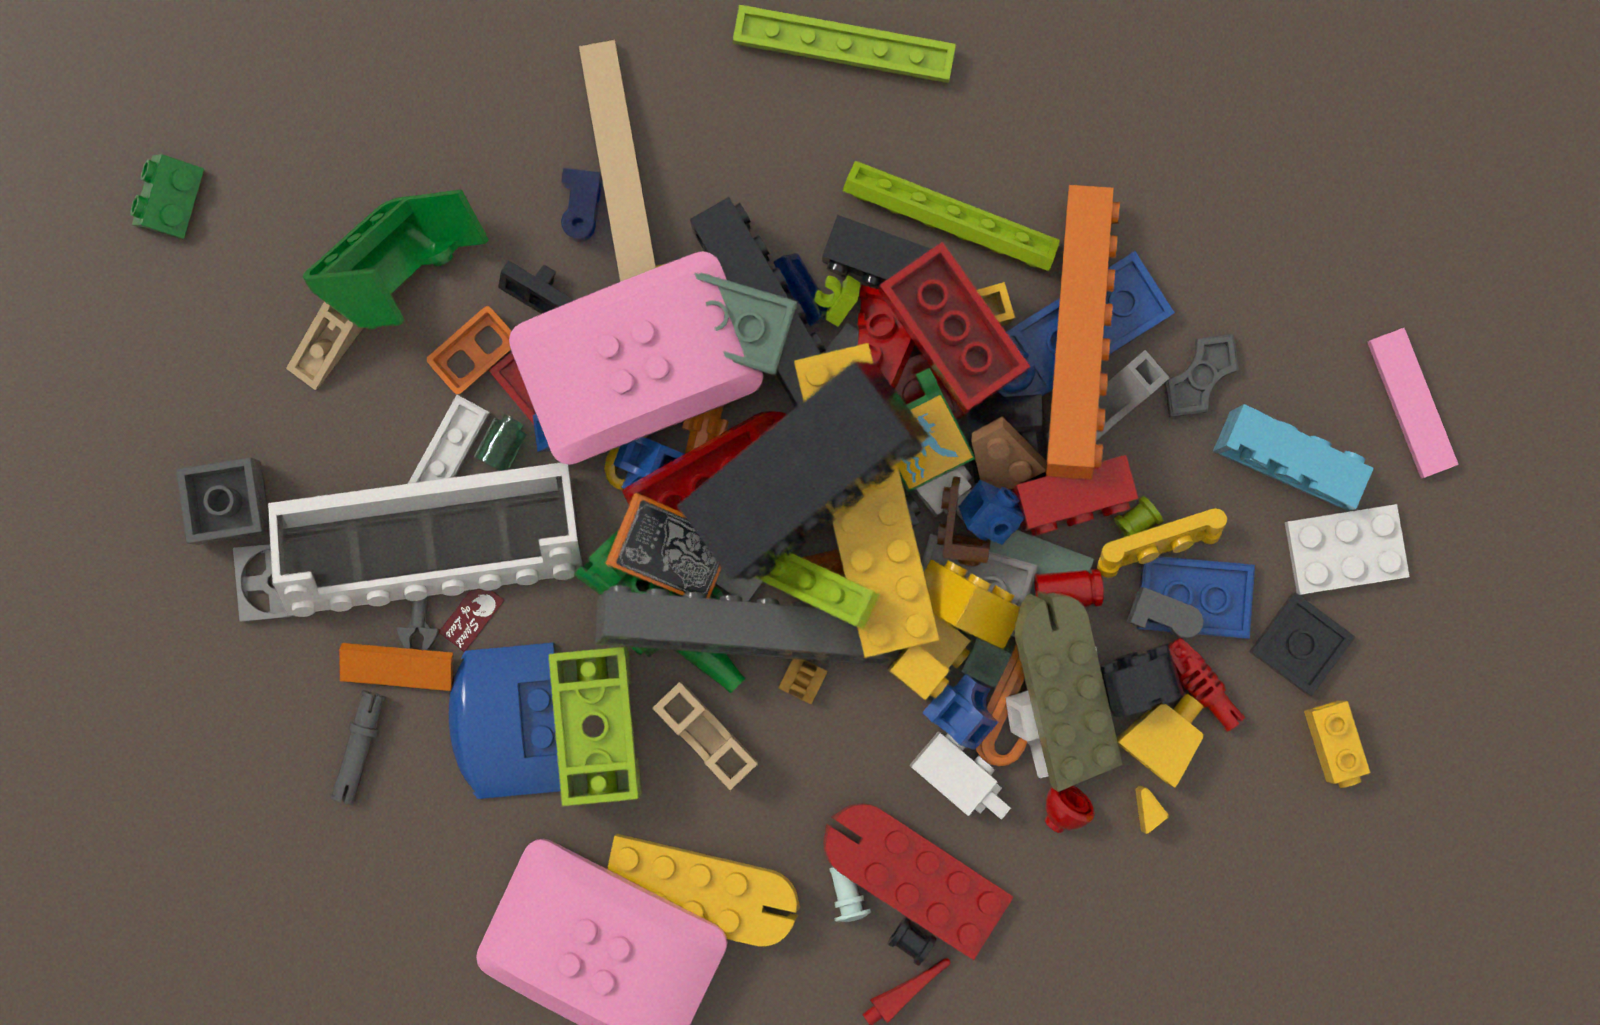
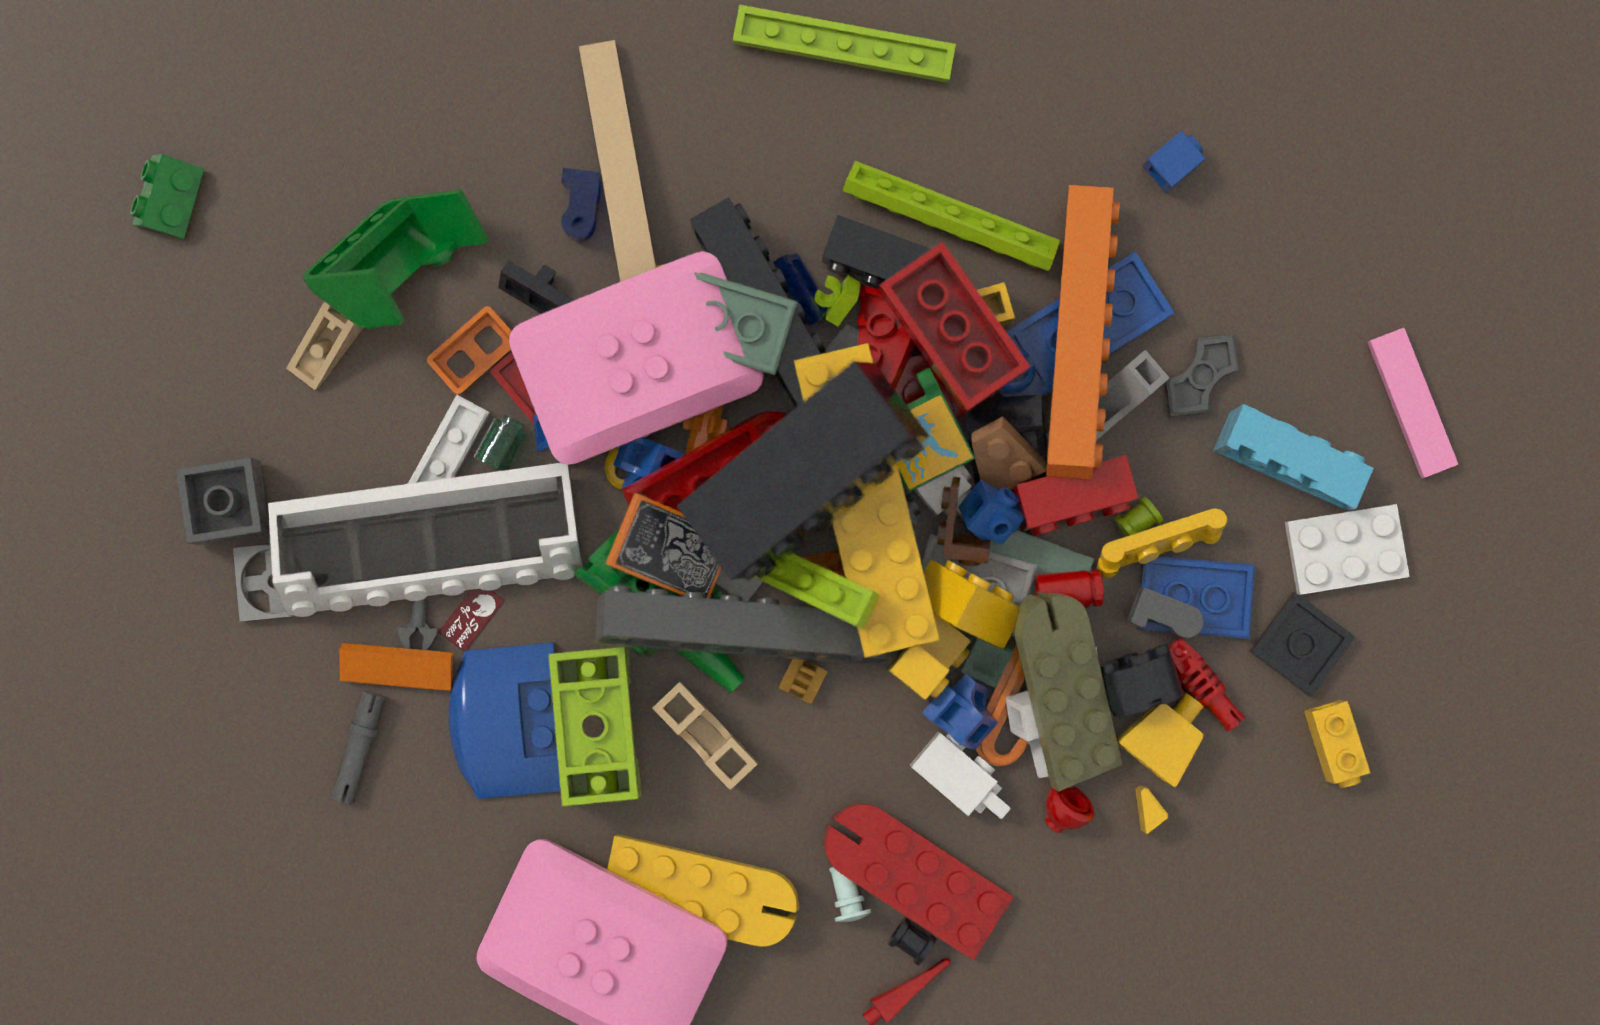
(1174, 161): none -> blue brick

